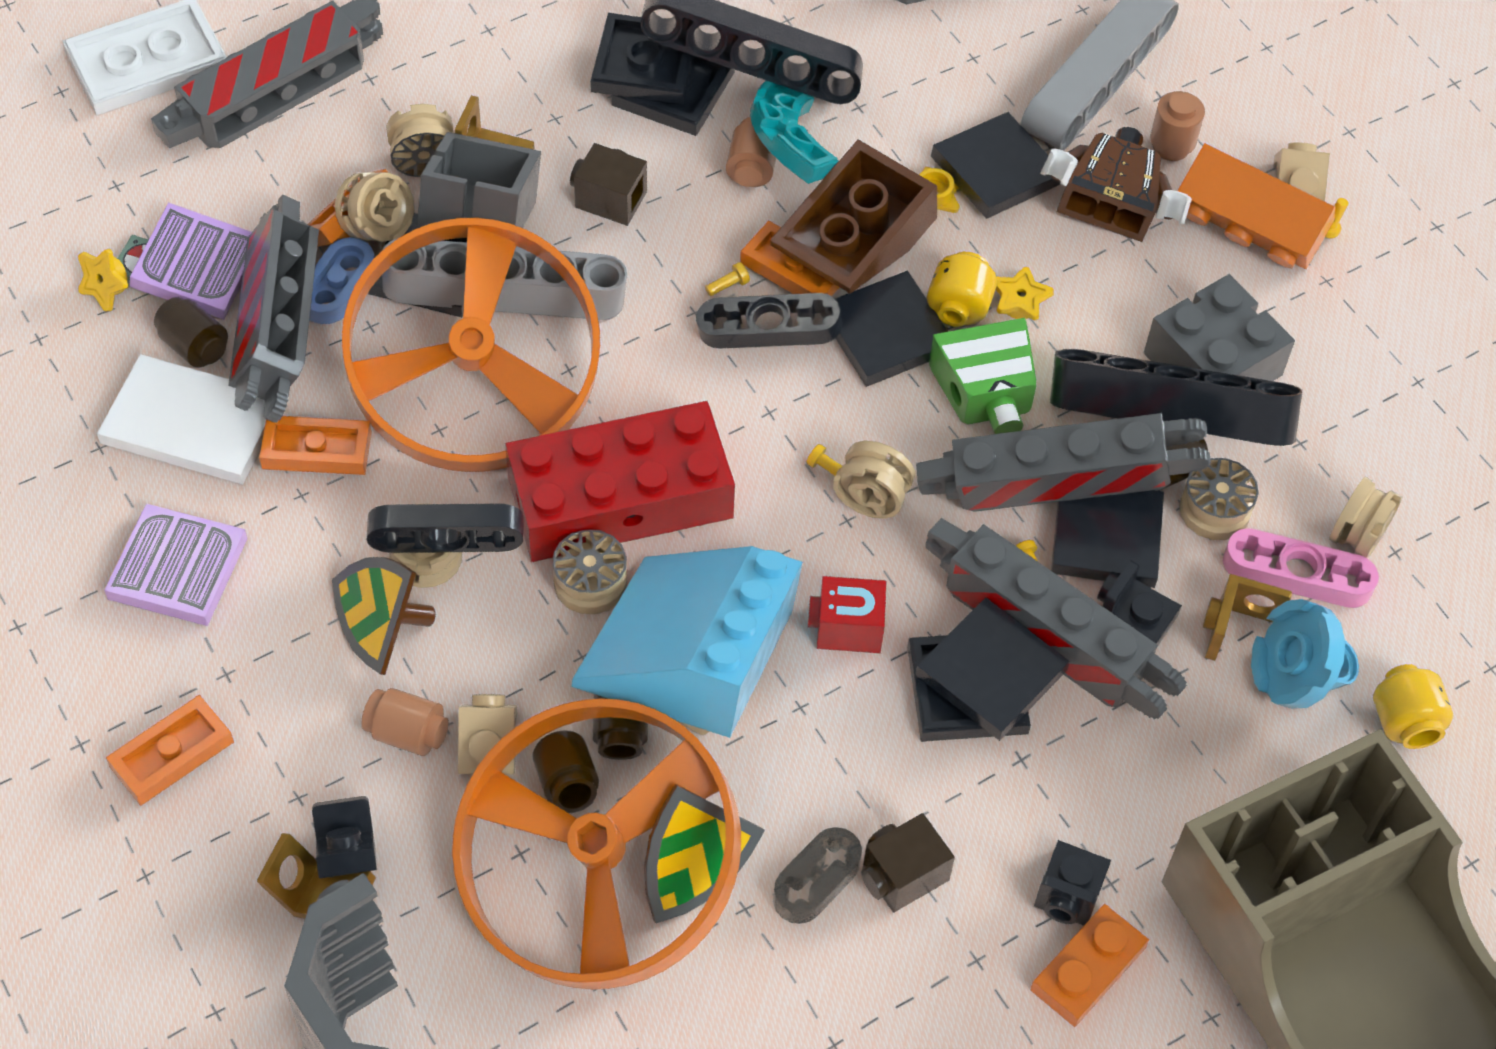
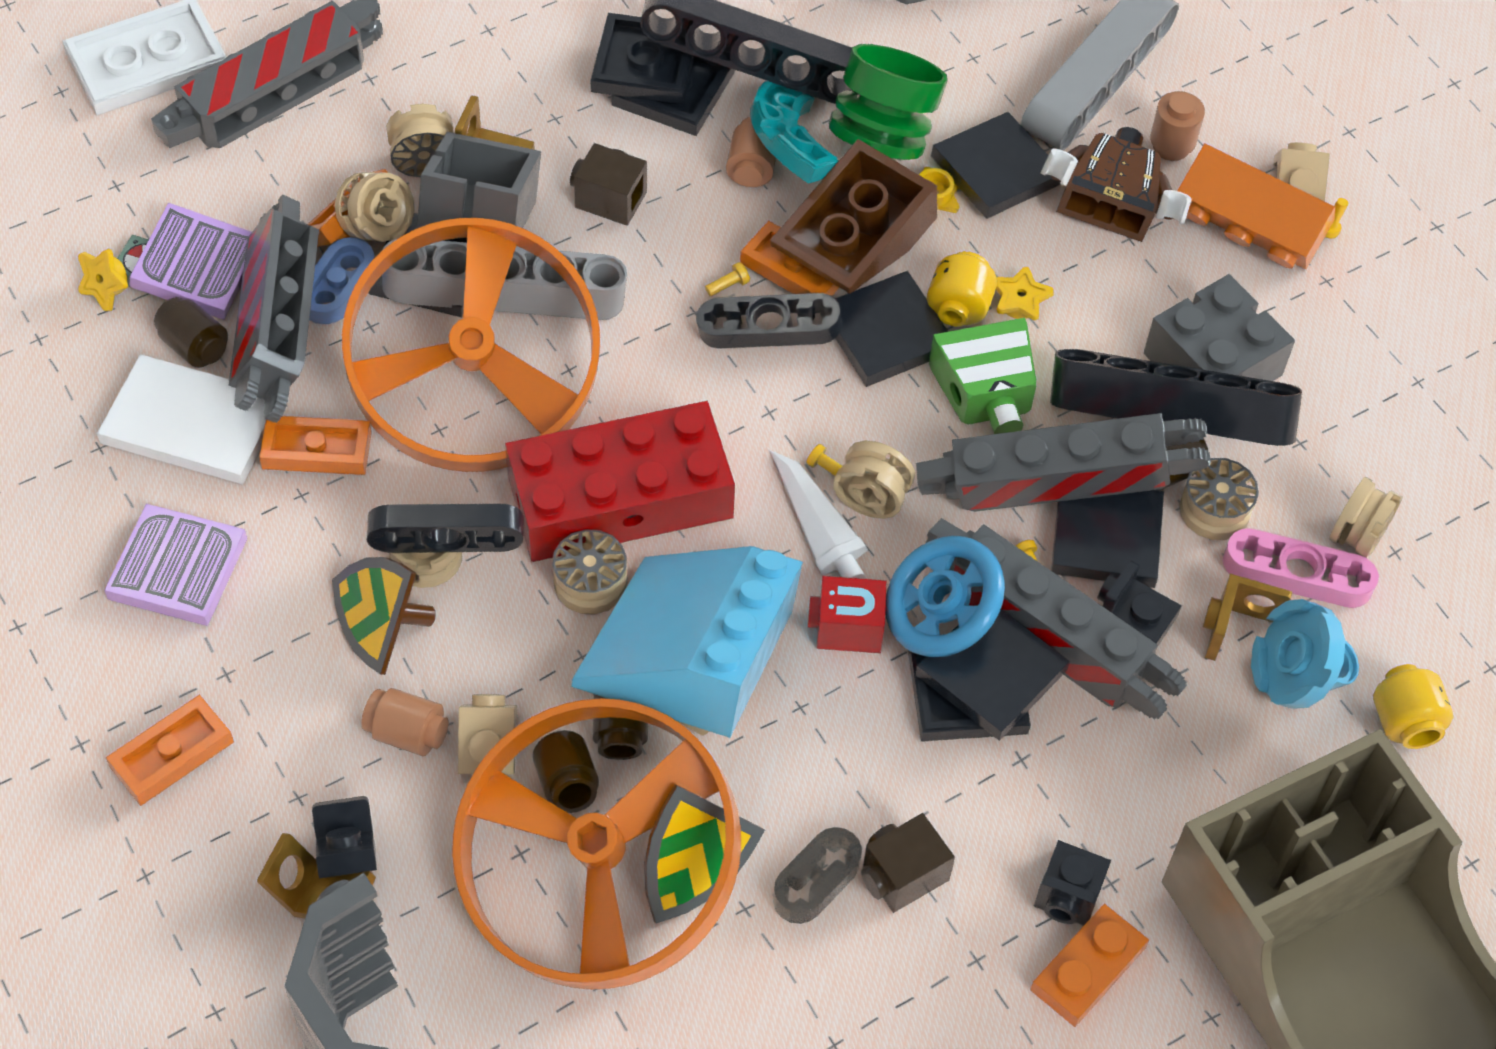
(827, 533): none -> white bar
(888, 100): none -> green wheel
(973, 620): none -> dark azure plate

